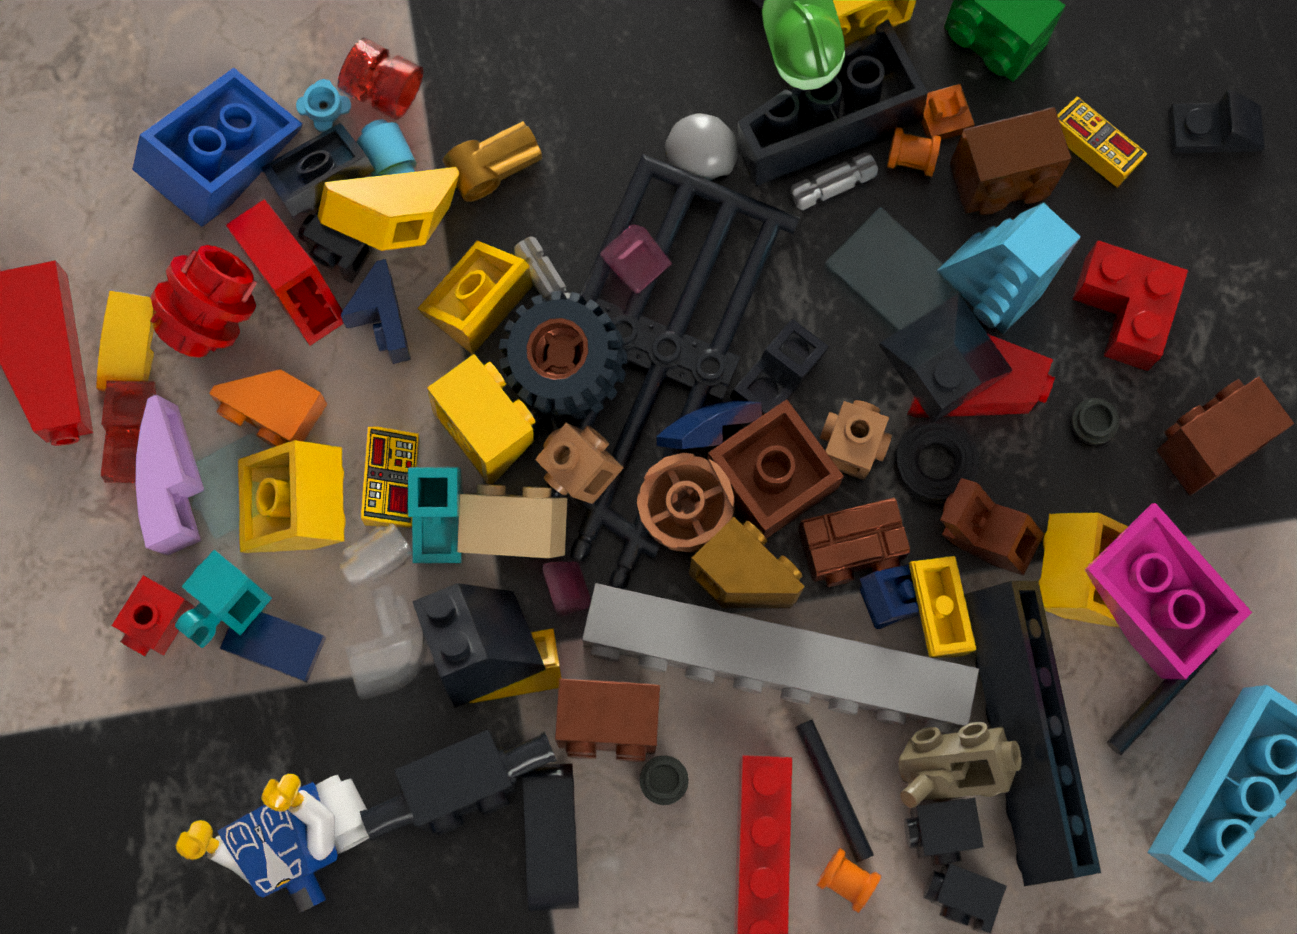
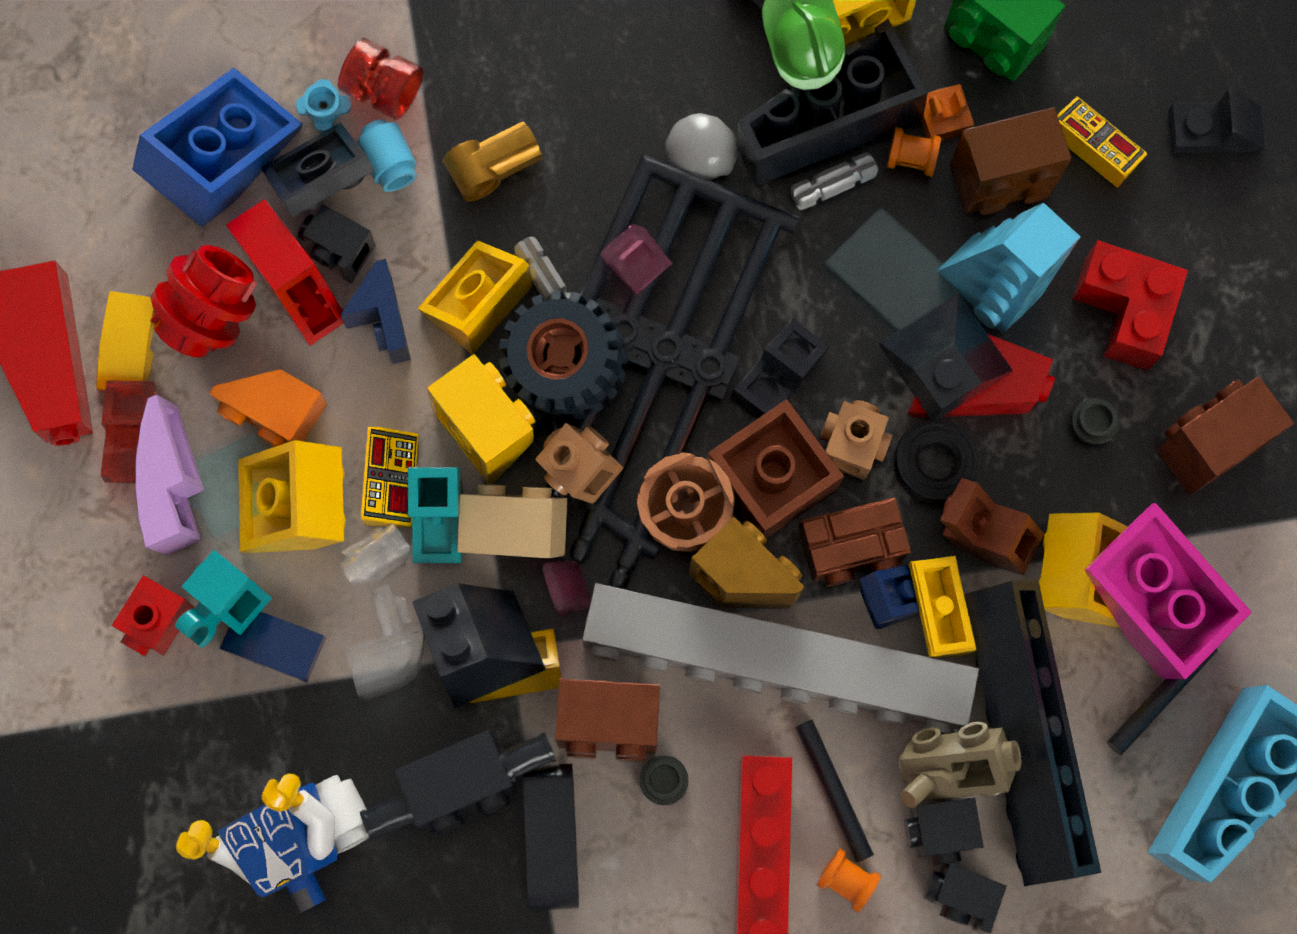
(389, 209): yellow slope -> none
(704, 425): dark blue slope -> none

